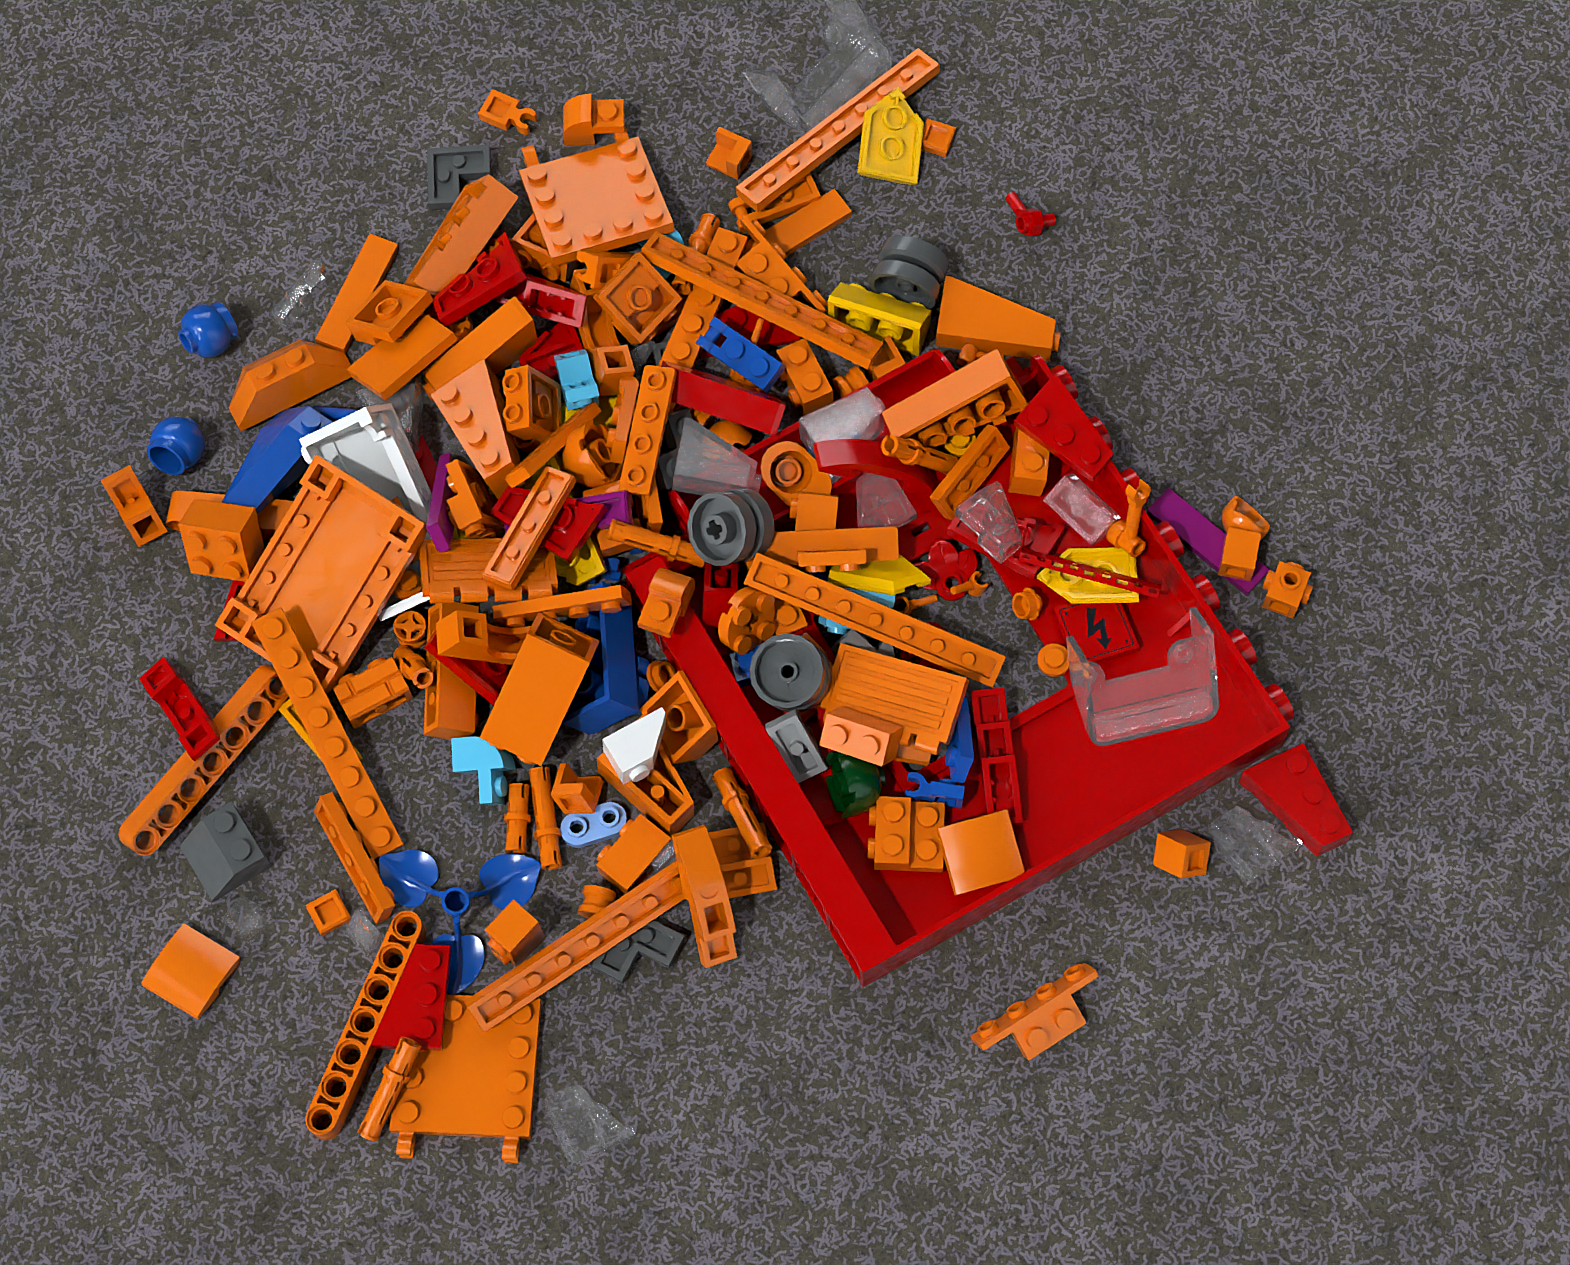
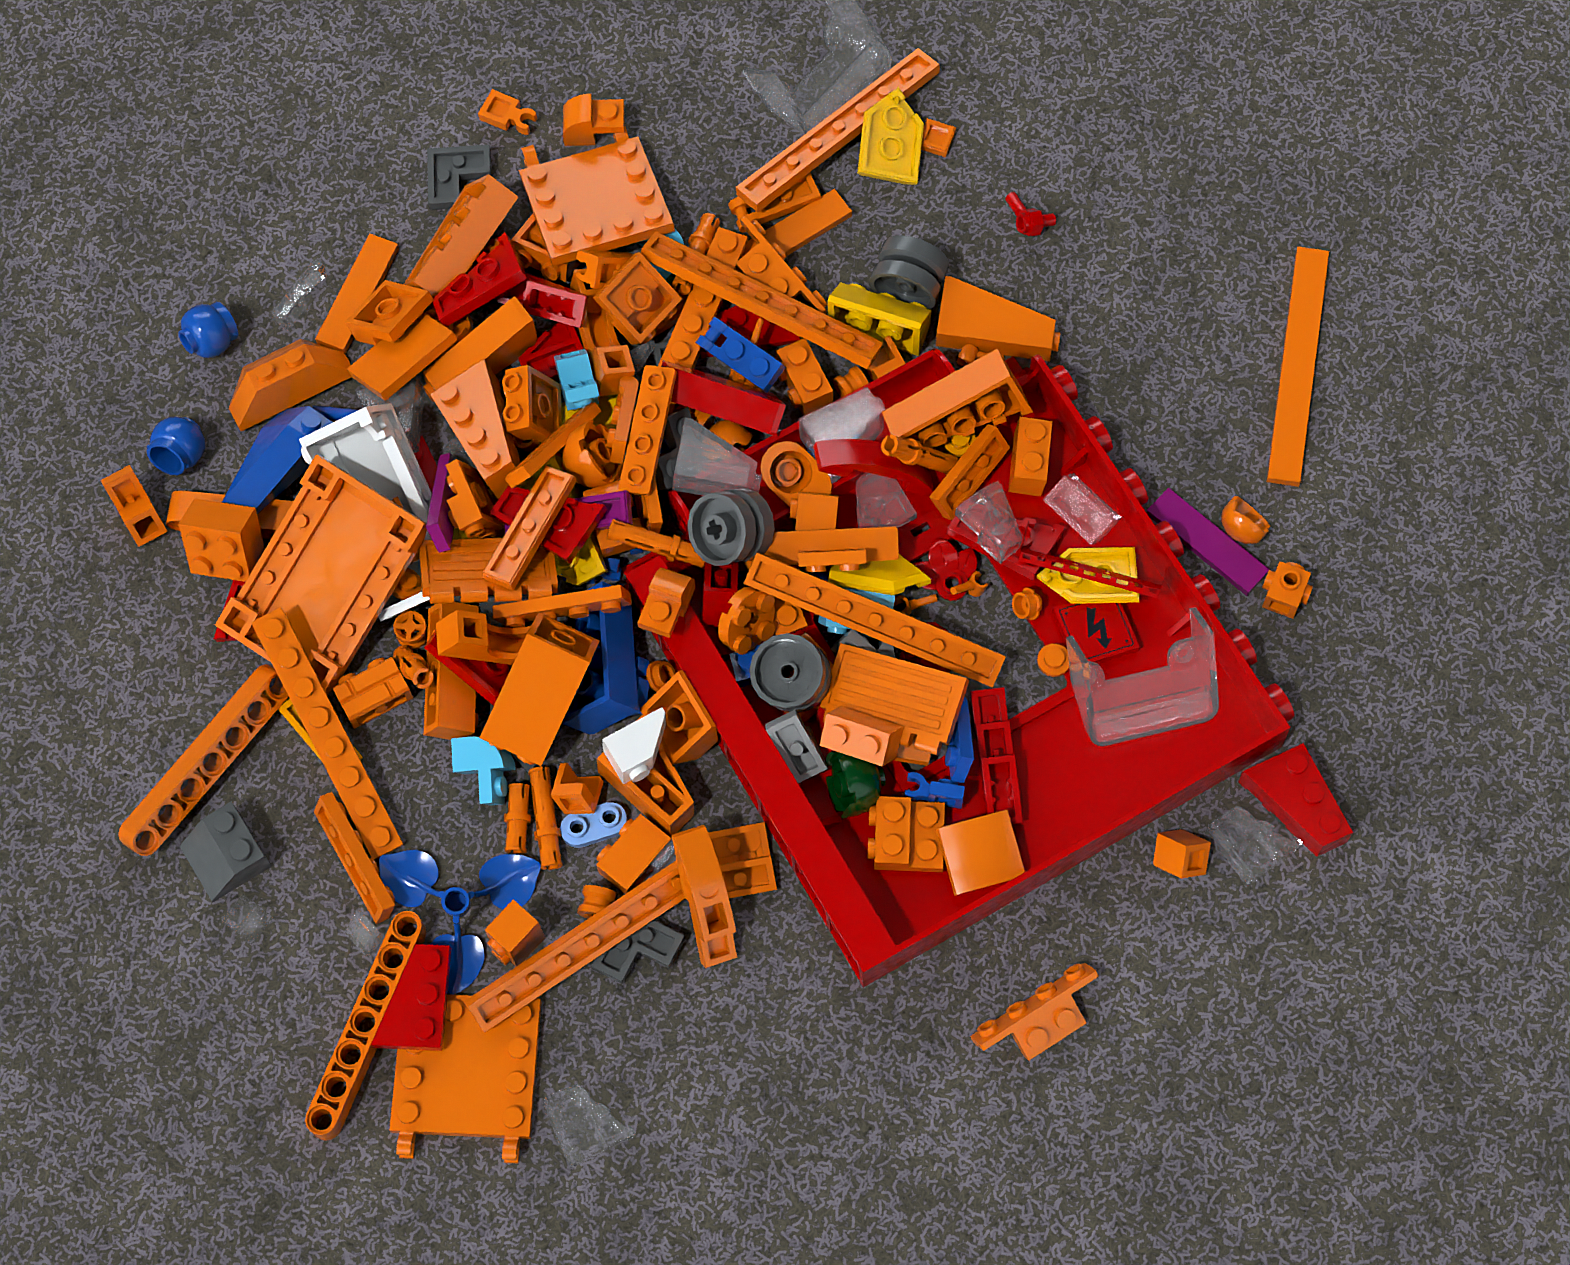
(182, 708): red slope -> none
(190, 971): orange slope -> none
(328, 912): orange tile -> none
(395, 1075): orange pin -> none
(730, 153): orange panel -> none
(736, 801): orange pin -> none
(1064, 429): red wing -> none
(1125, 533): orange brick -> none
(1239, 554): orange panel -> none
(1297, 367): none -> orange tile

